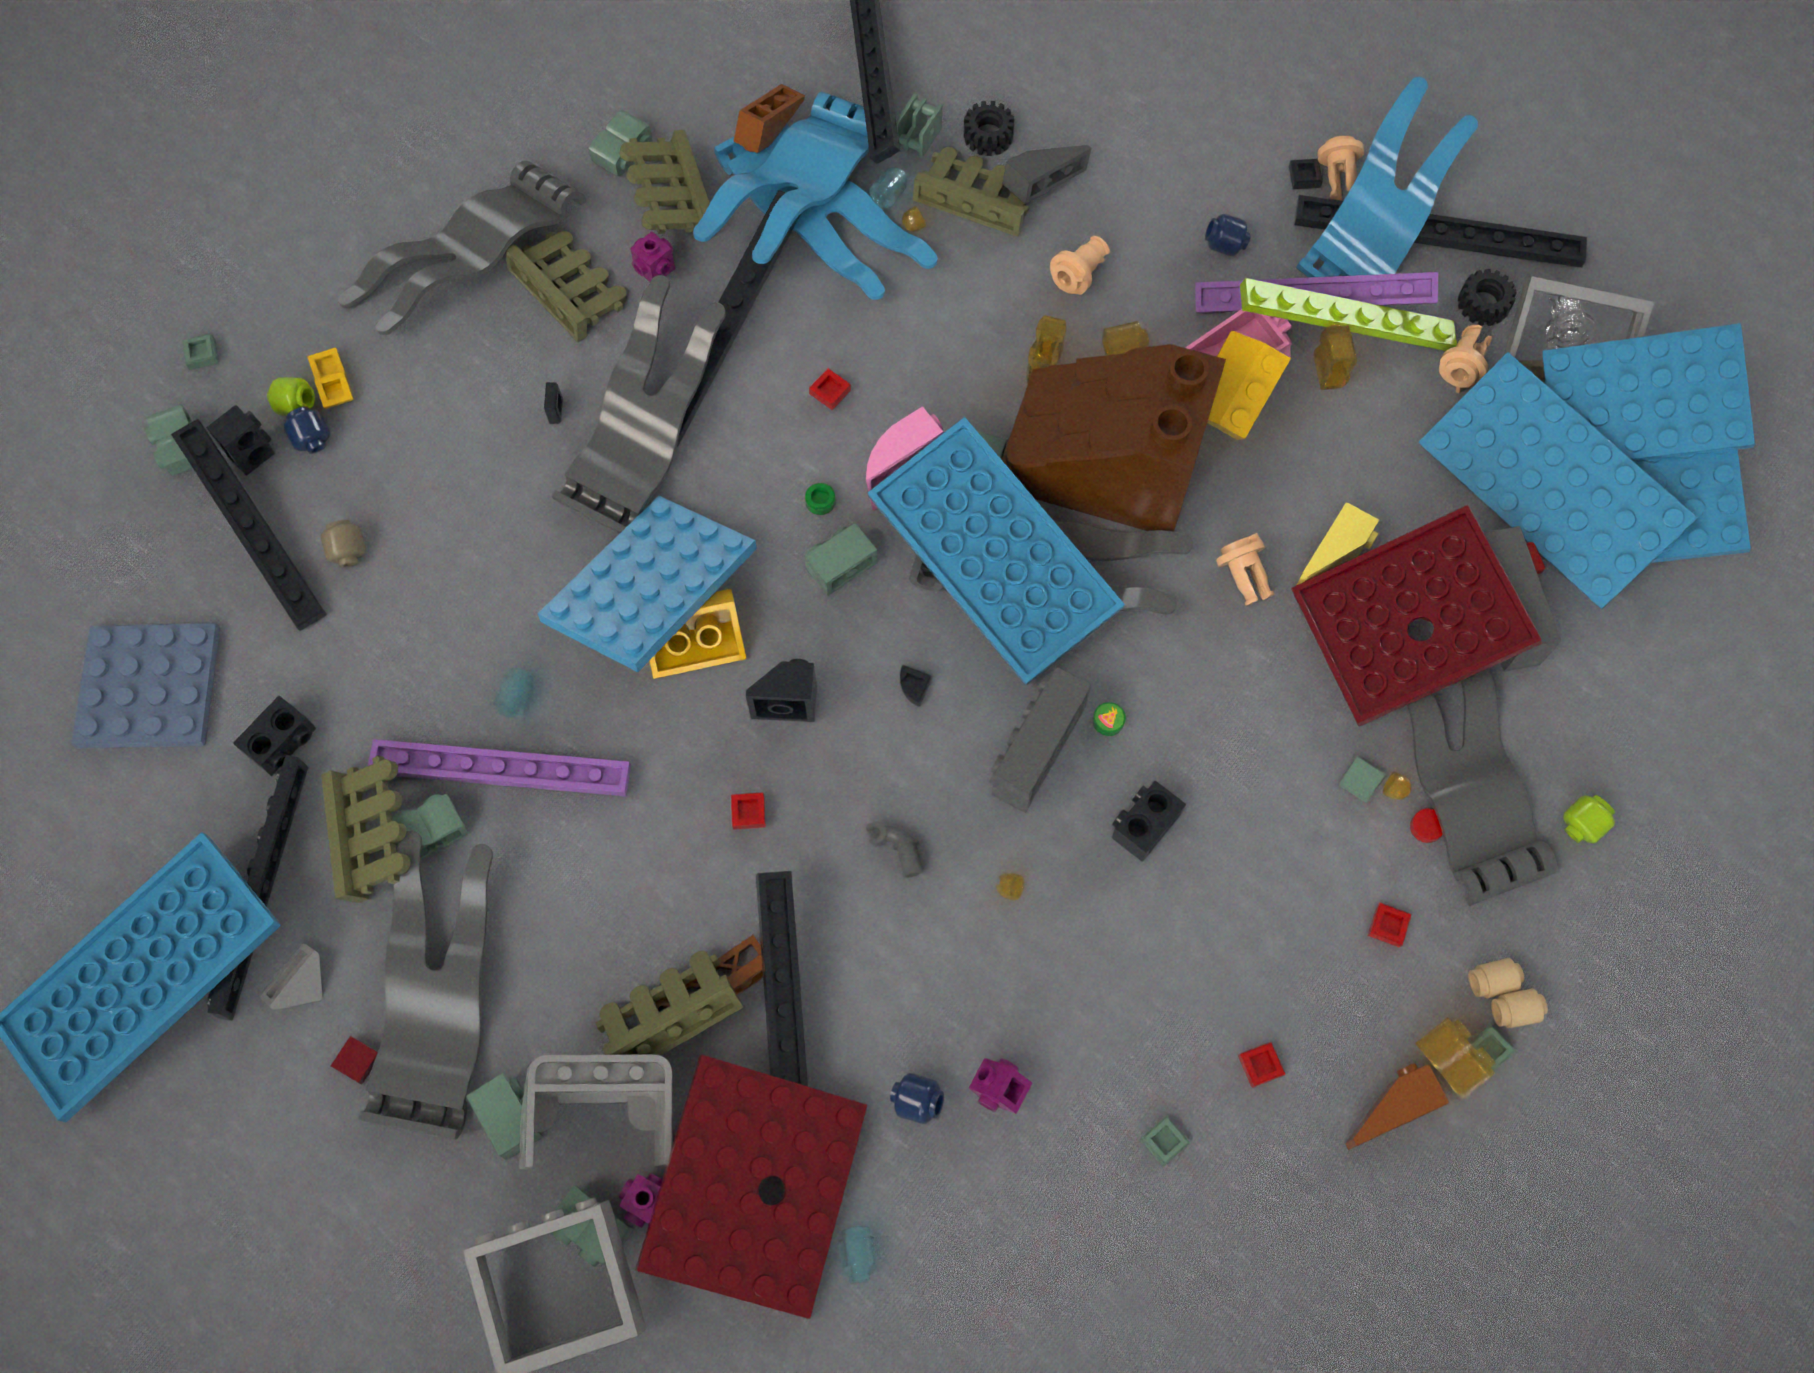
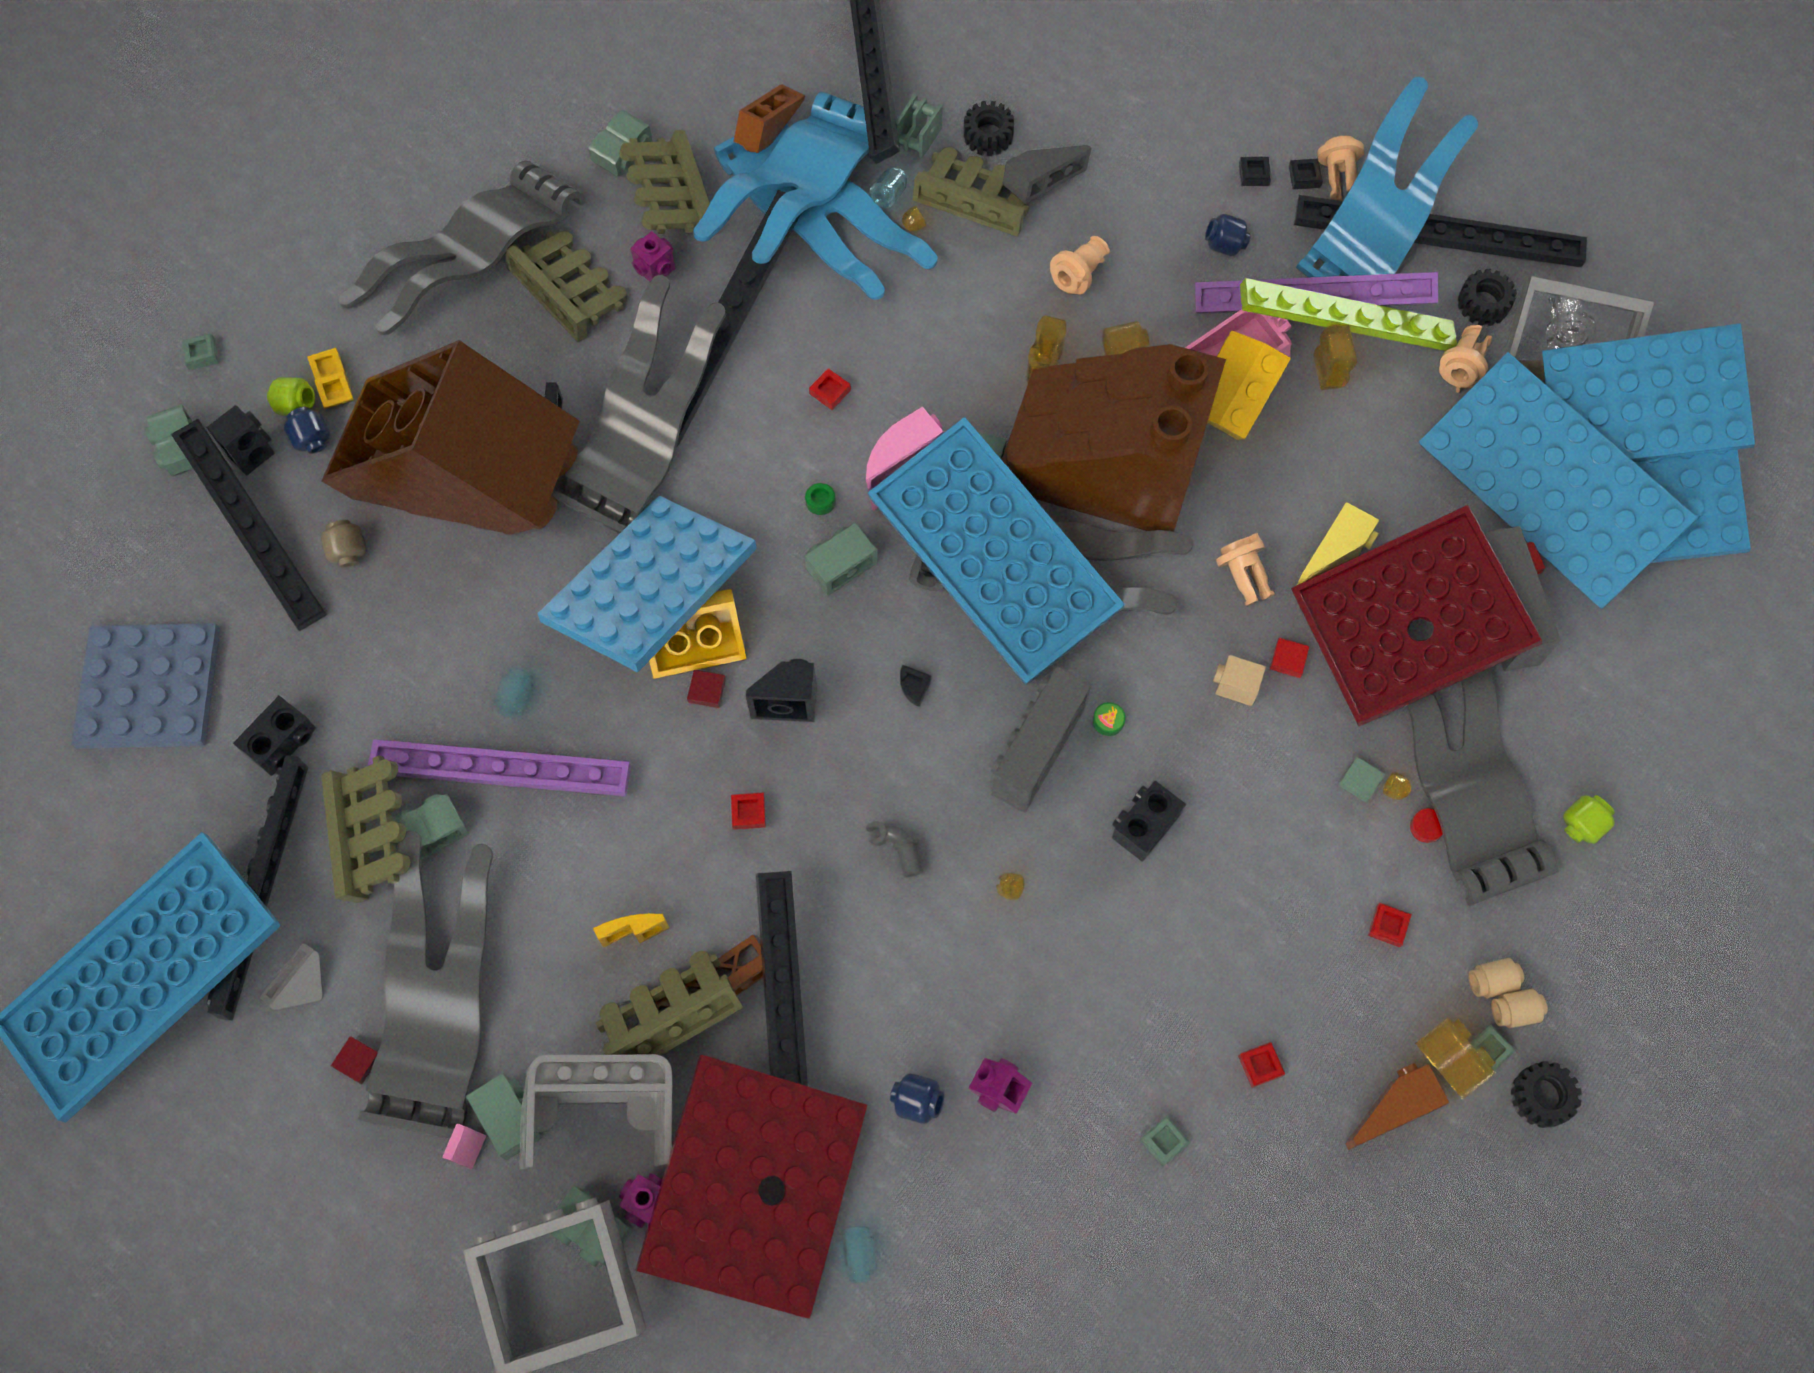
(455, 443): none -> reddish brown slope
(464, 1146): none -> bright pink tile
(642, 925): none -> yellow slope
(706, 688): none -> dark red tile
(1239, 680): none -> tan brick
(1254, 171): none -> black tile
(1289, 657): none -> red tile
(1565, 1088): none -> black tyre

